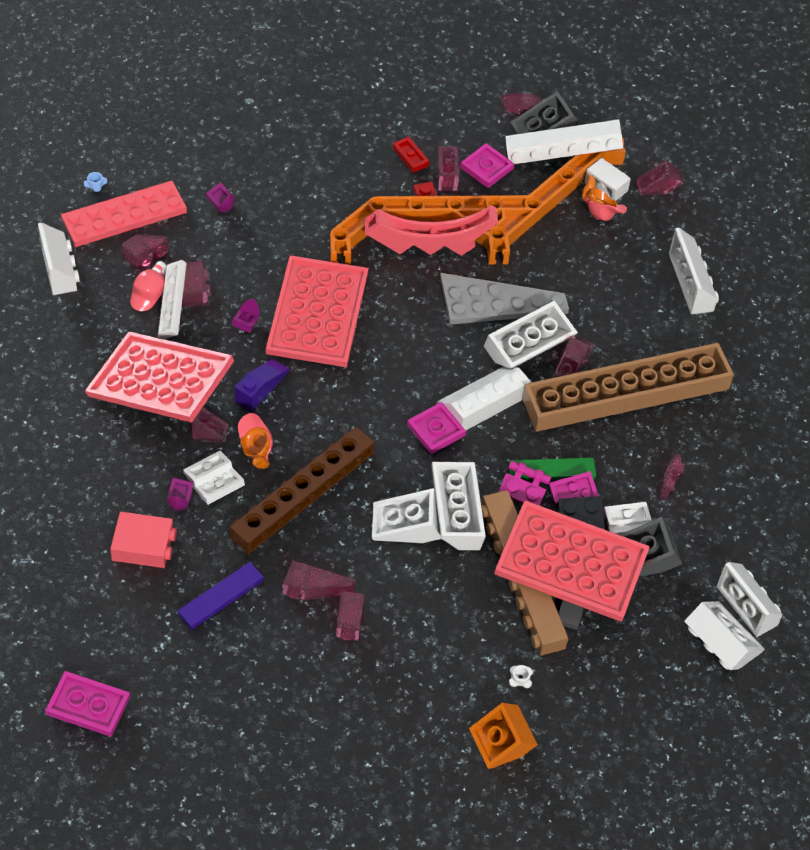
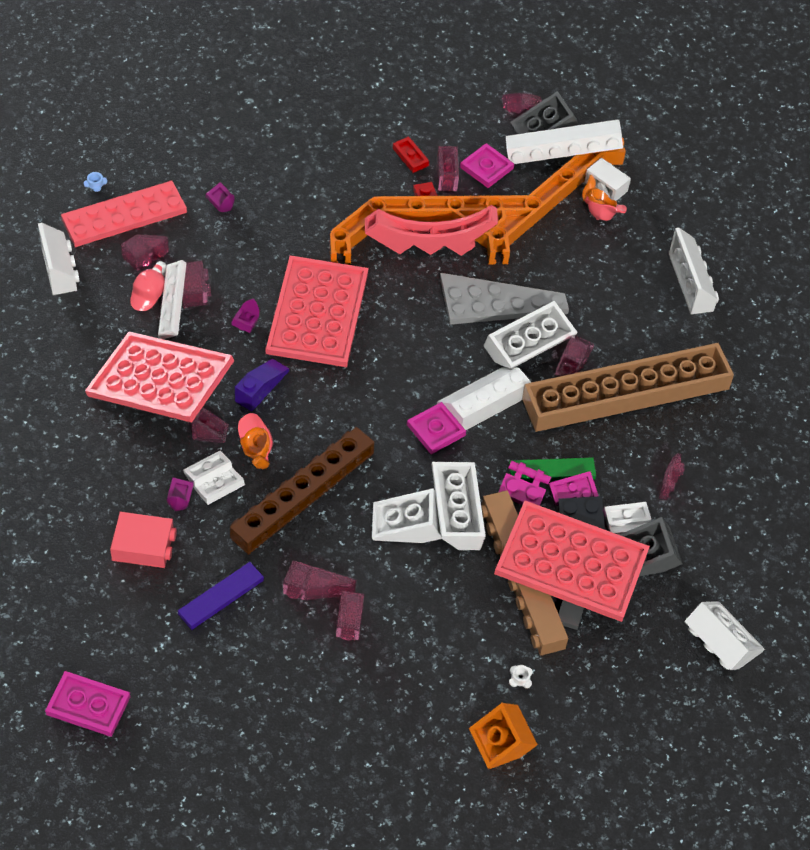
(659, 180): clear pink slope -> none
(748, 599): white slope -> none

